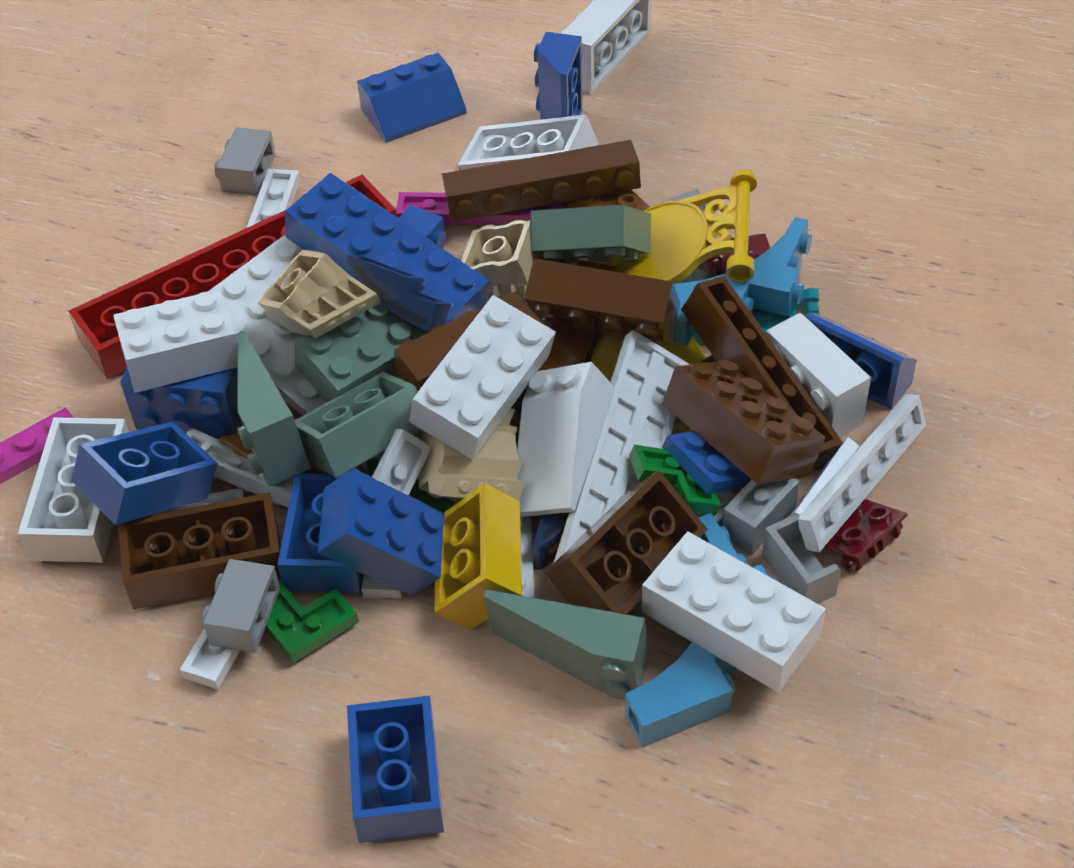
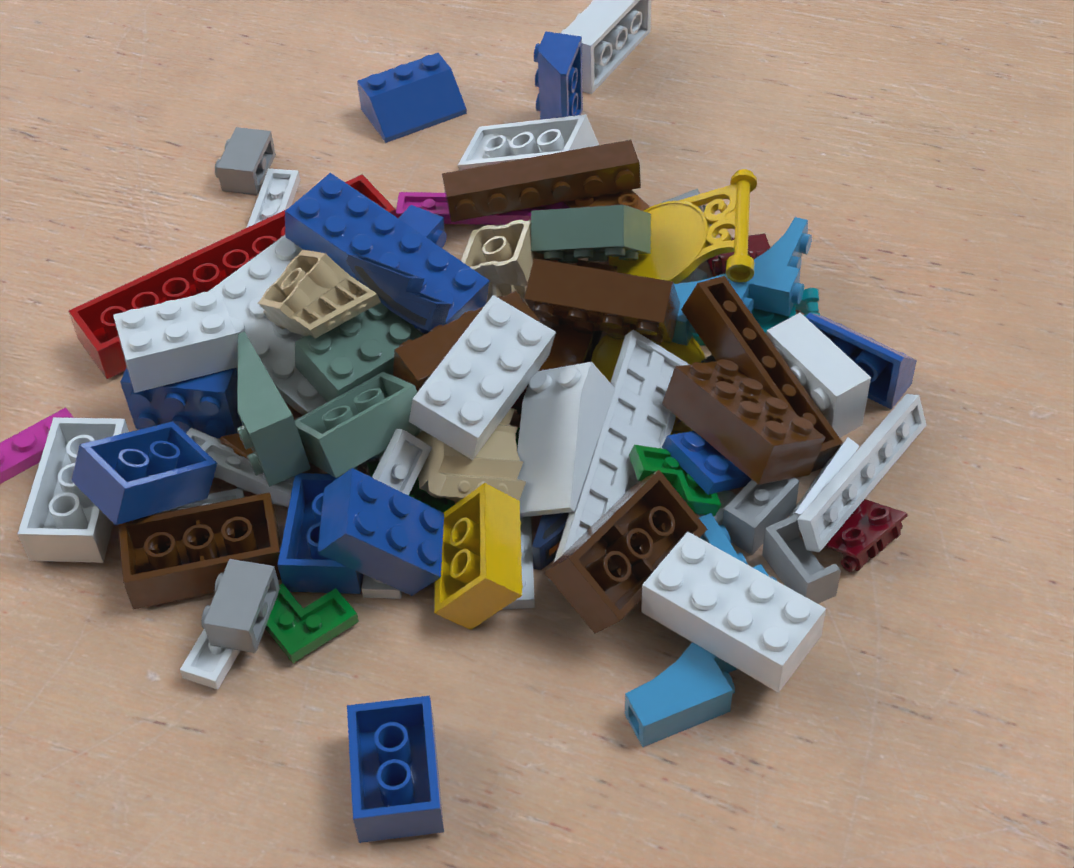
(587, 643): sand green slope -> none

